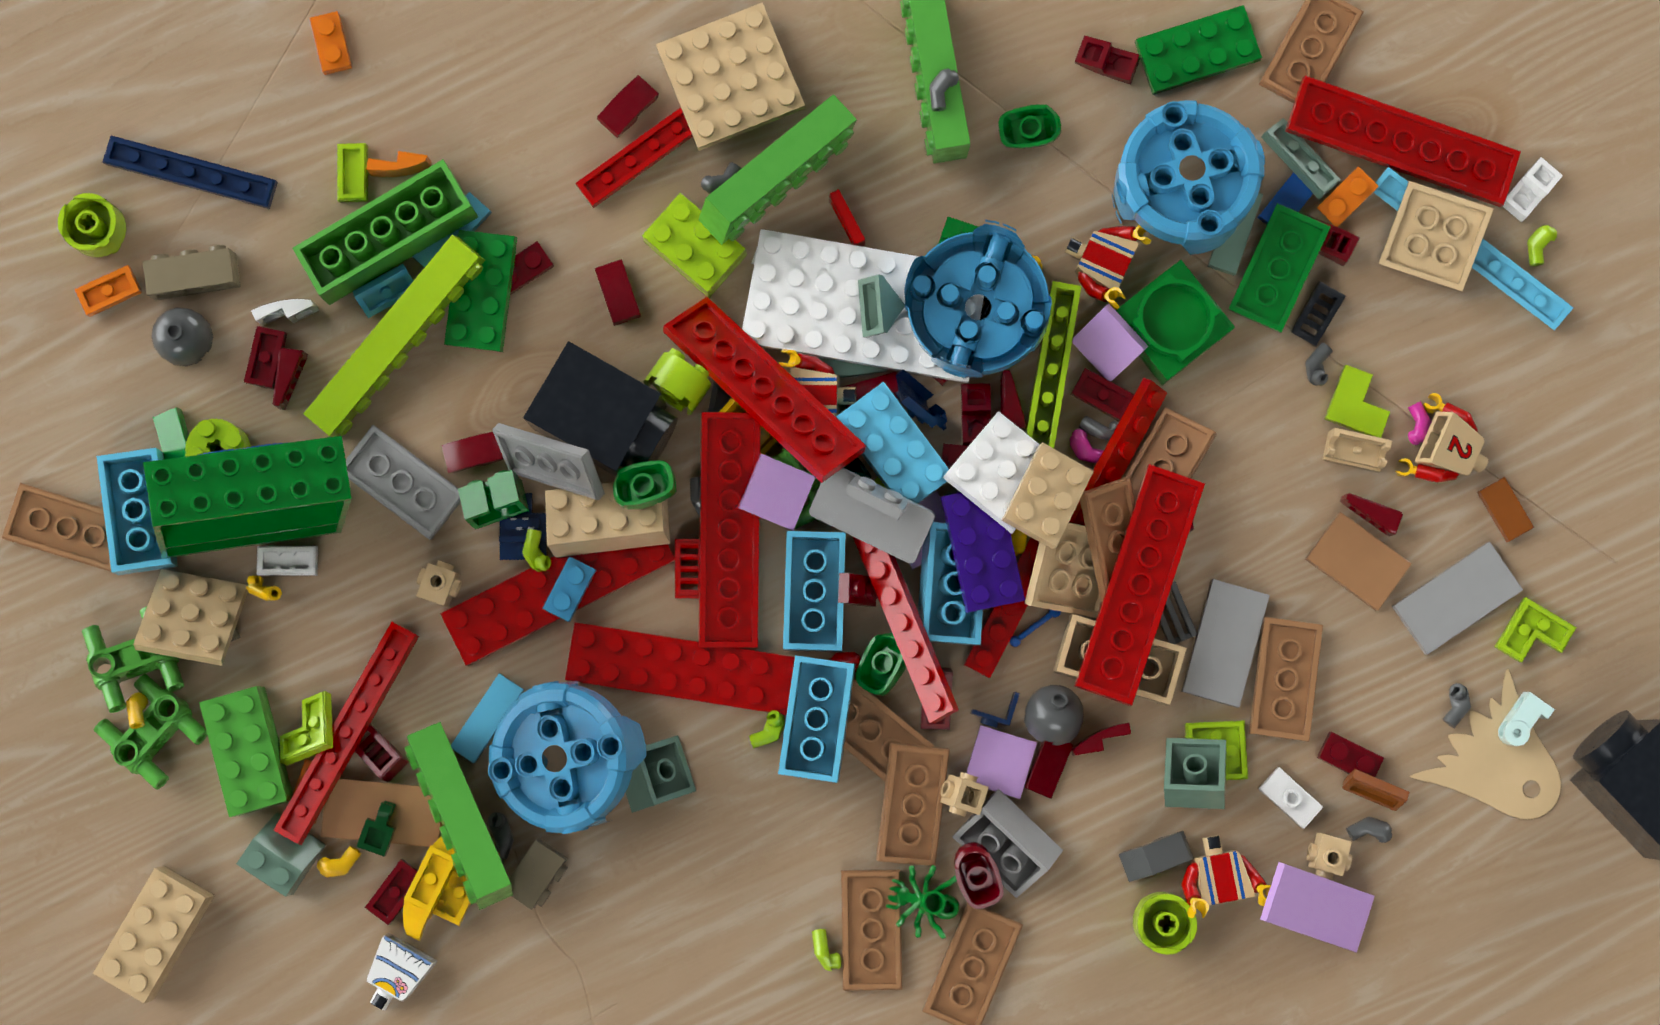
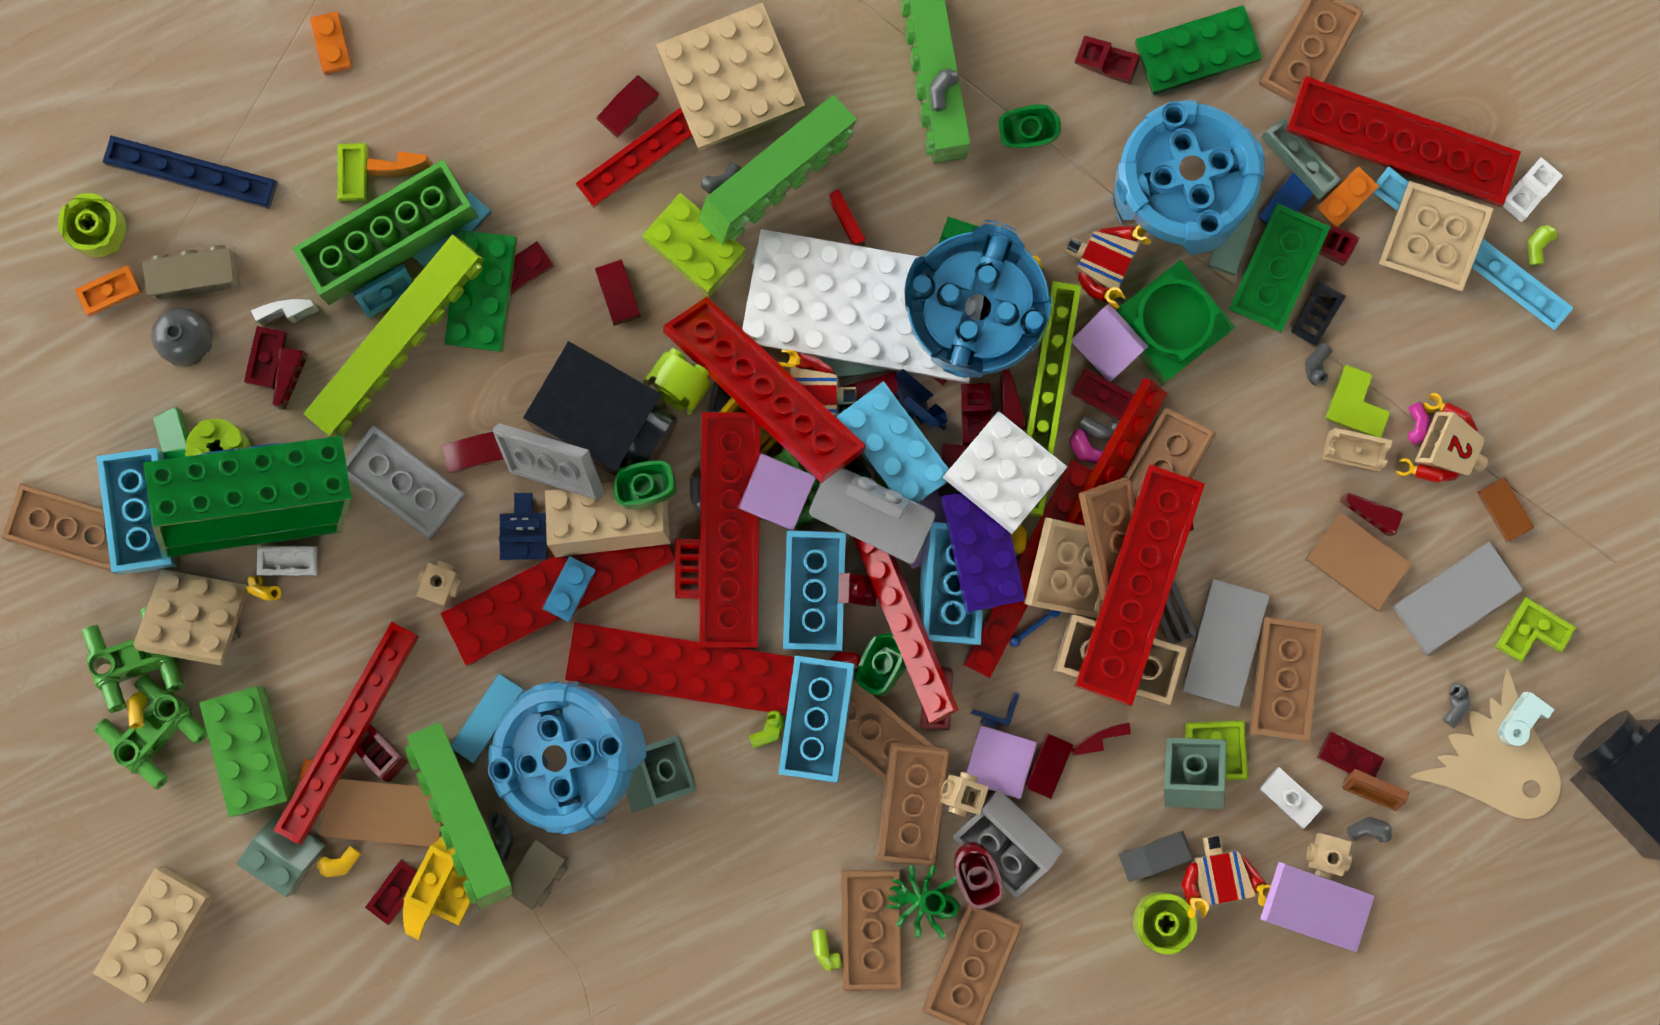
(315, 733): lime tile -> none
(376, 833): dark green plate -> none
(397, 970): white torso -> none
(494, 499): piece -> none
(533, 554): lime arm -> none
(878, 305): sand green slope -> none
(1047, 495): tan plate -> none
(1054, 714): dark grey cylinder -> none

